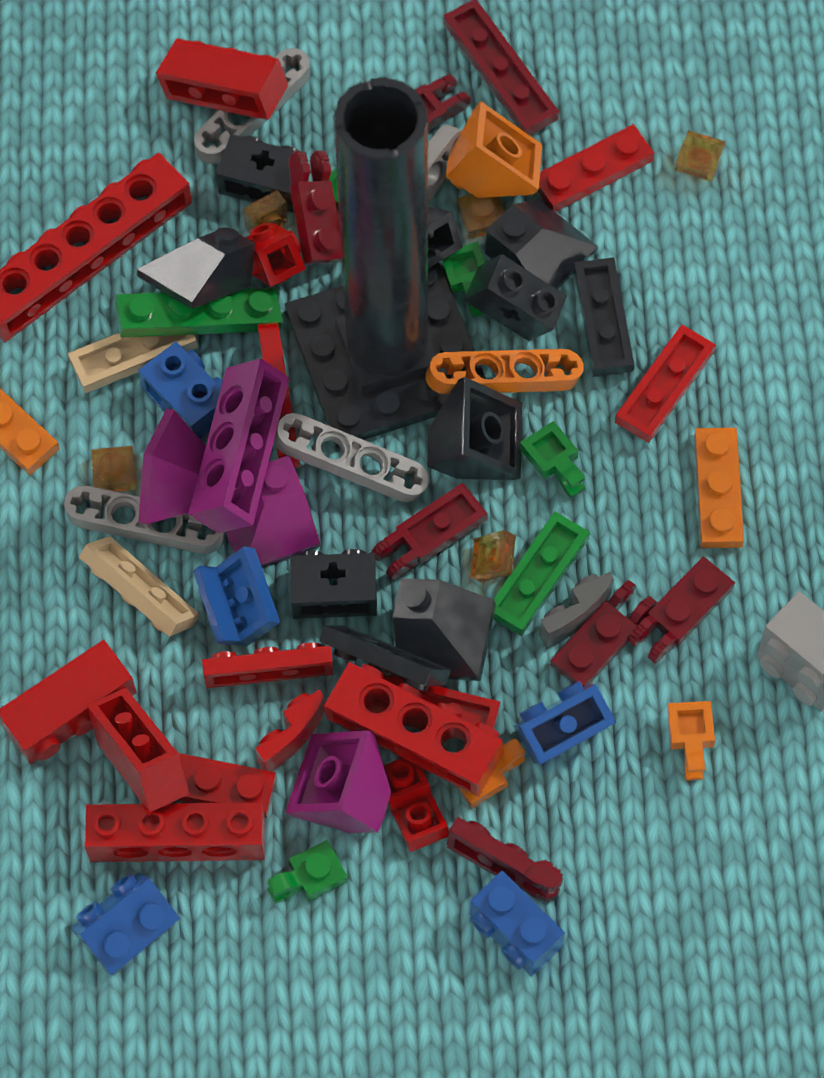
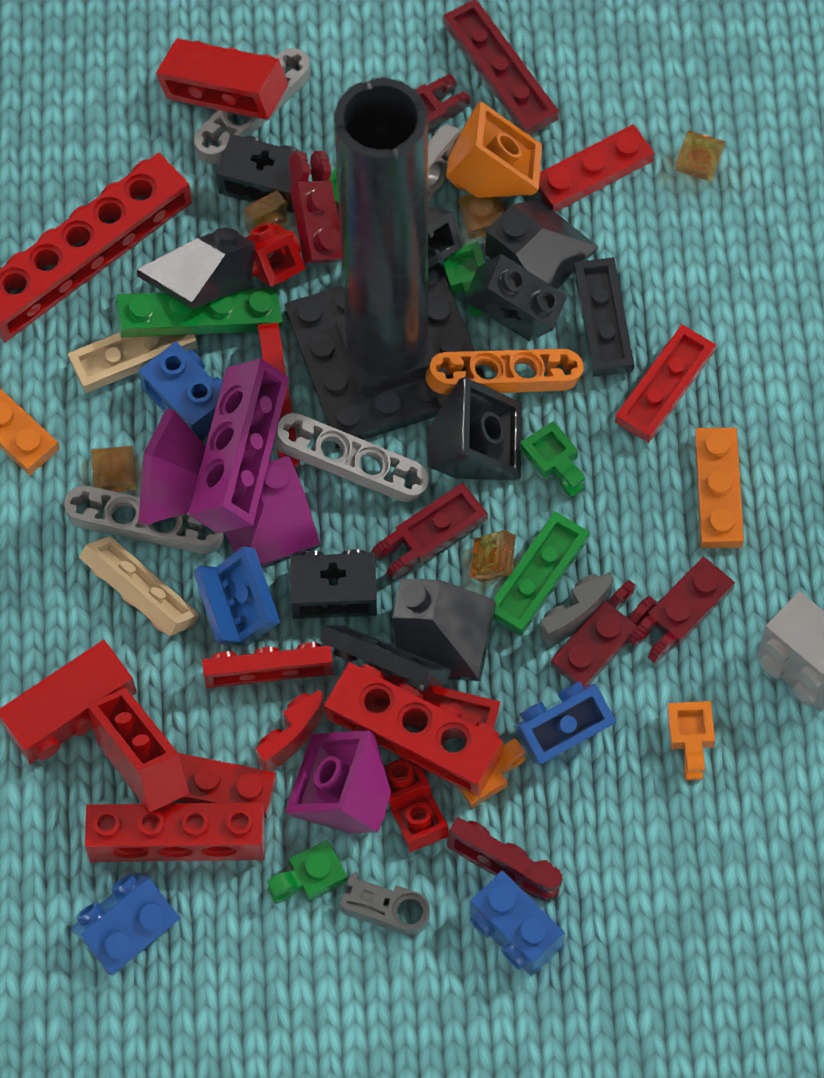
(380, 905): none -> dark grey piece

